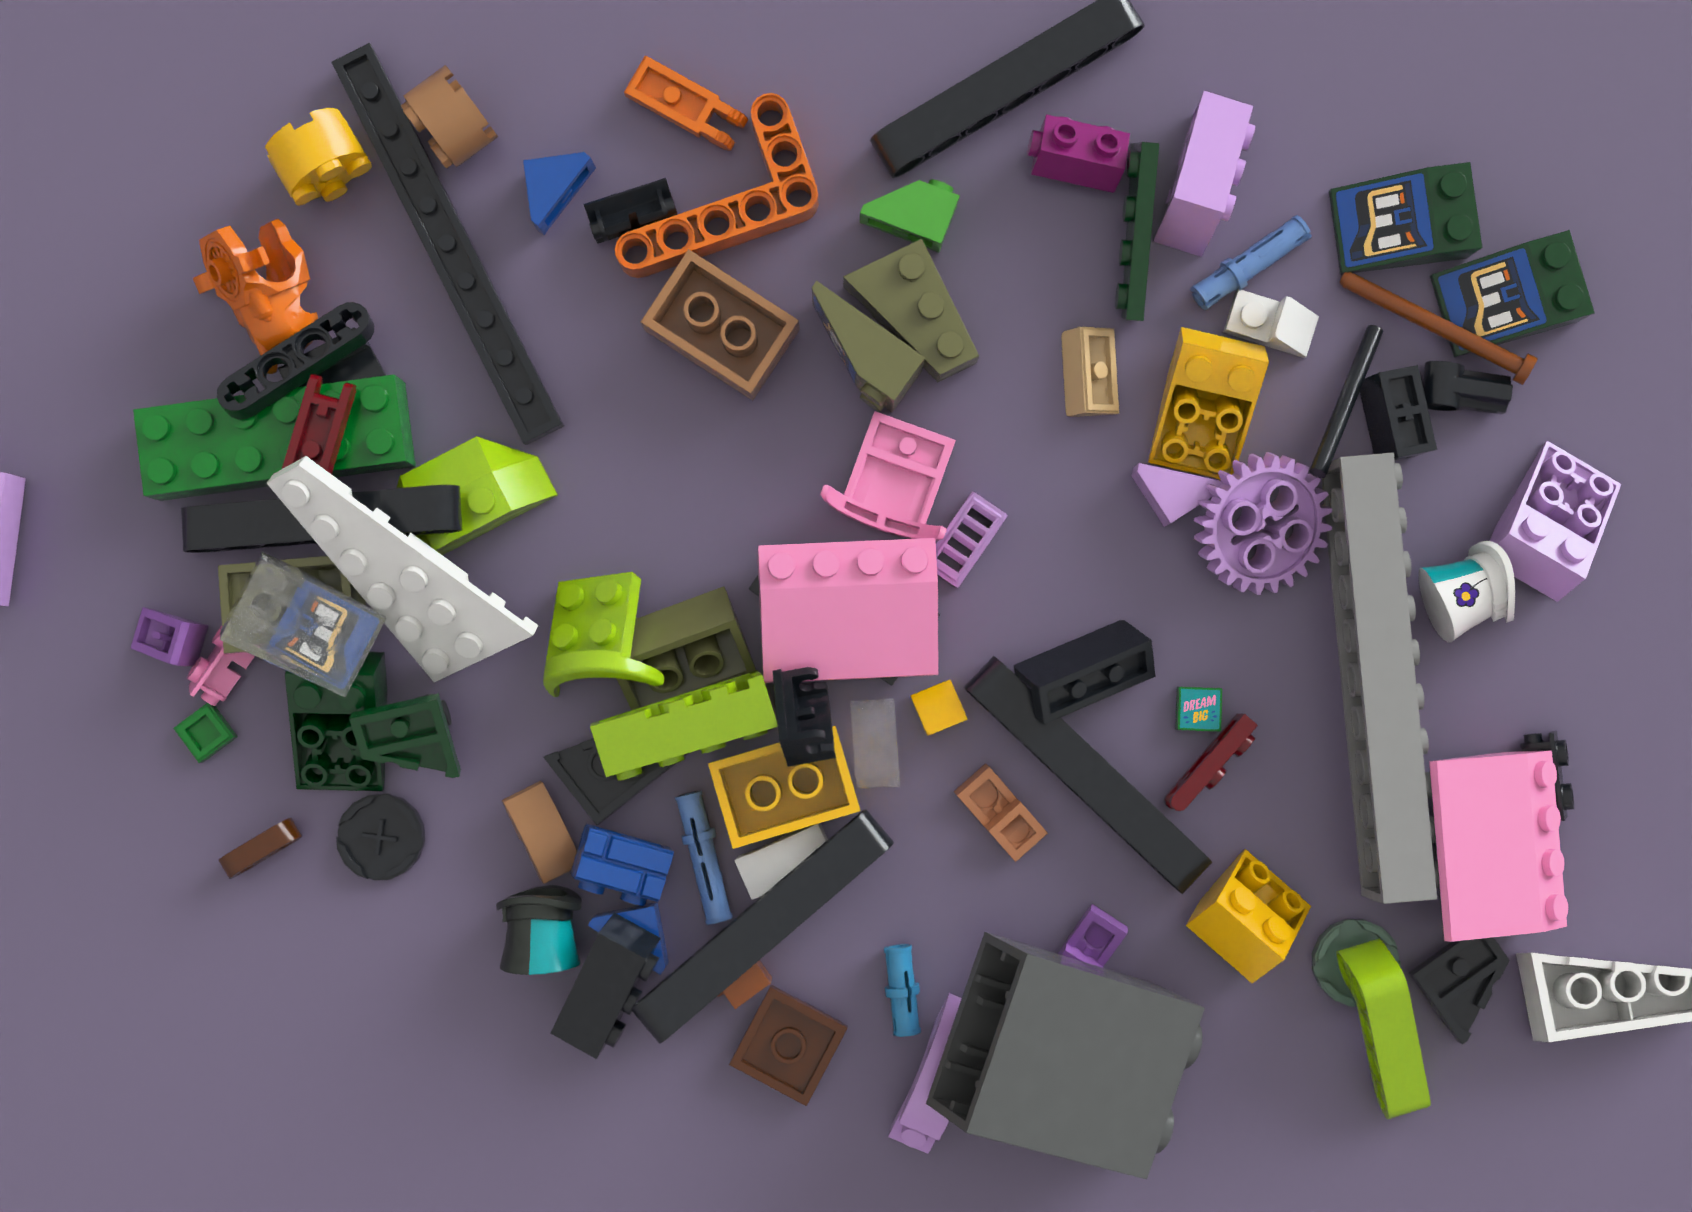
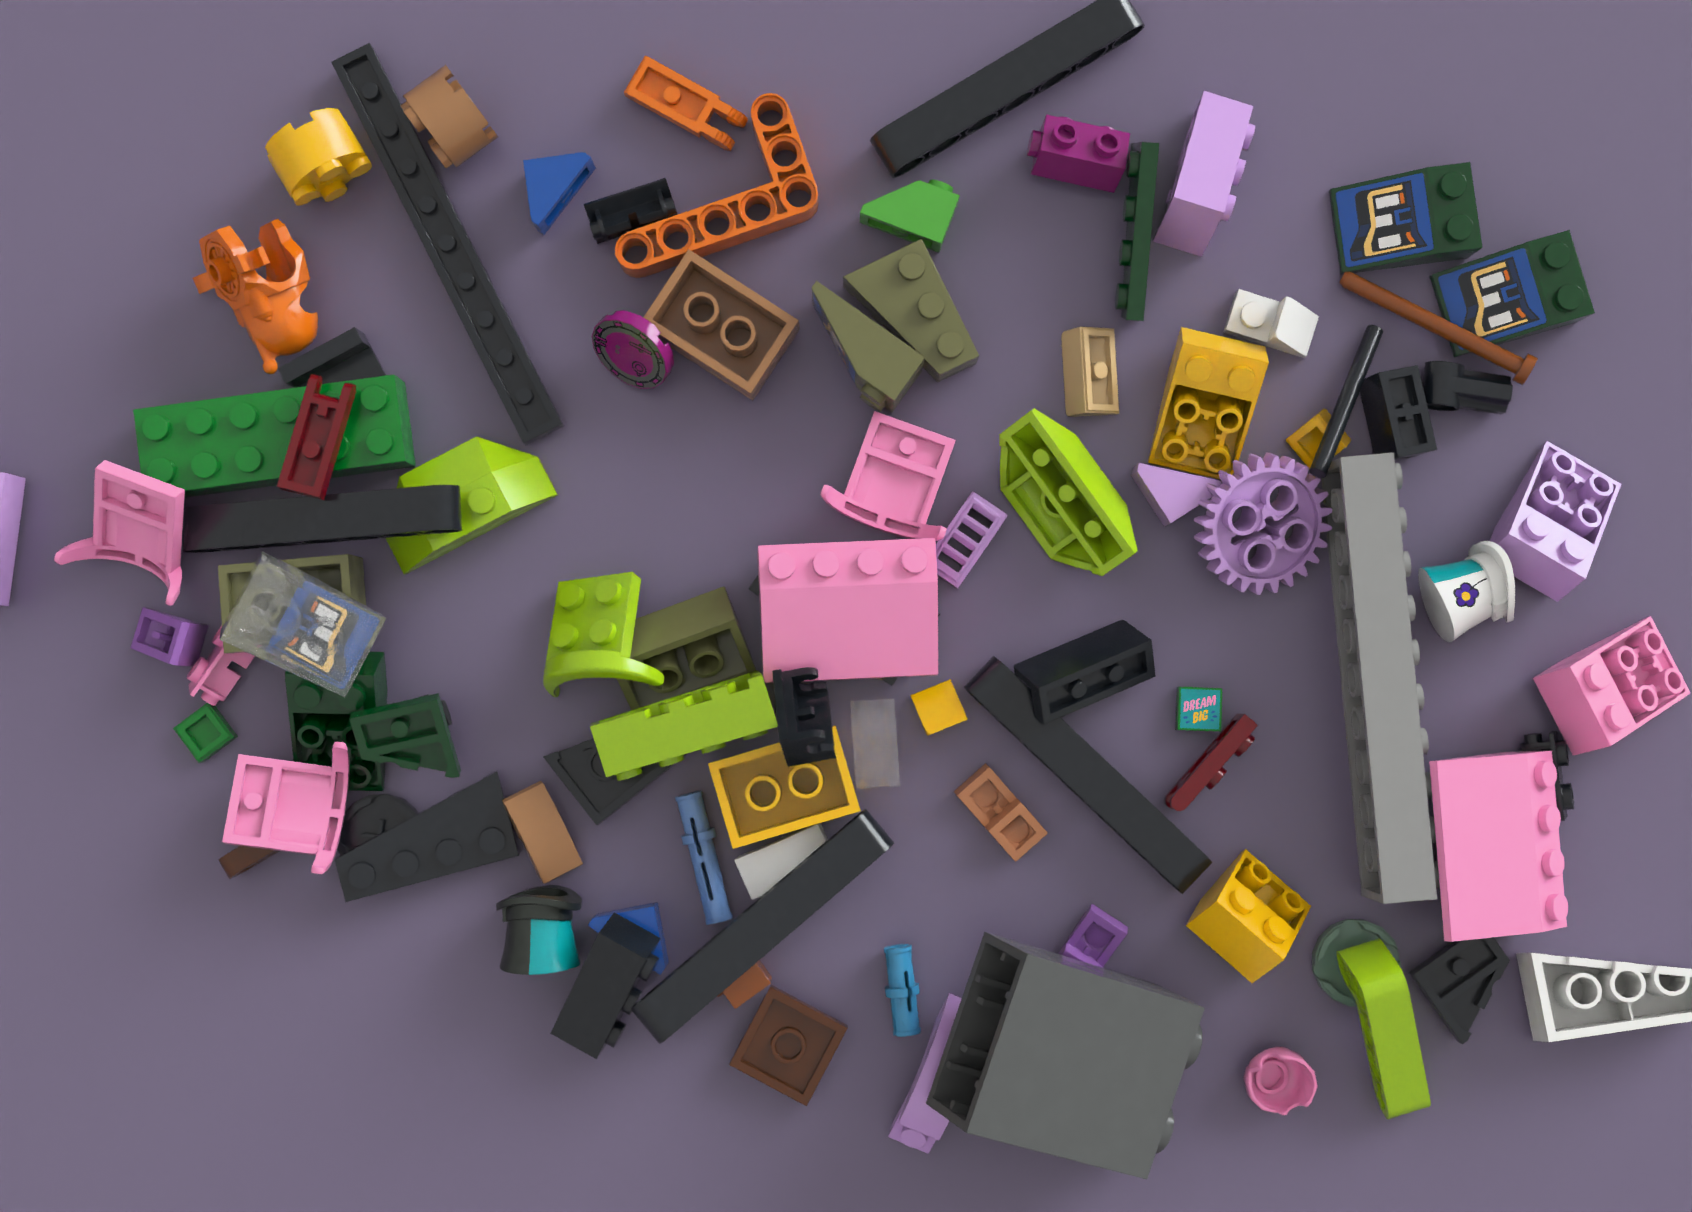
(134, 523): none -> bright pink piece
(289, 805): none -> bright pink piece
(292, 354): black beam -> none
(418, 590): white wing -> none
(444, 839): none -> black wing
(621, 864): blue brick -> none
(632, 349): none -> tile
(1064, 495): none -> lime wedge
(1237, 271): medium blue pin -> none
(1280, 1080): none -> bright pink hair
(1308, 437): none -> yellow slope
(1612, 687): none -> bright pink slope

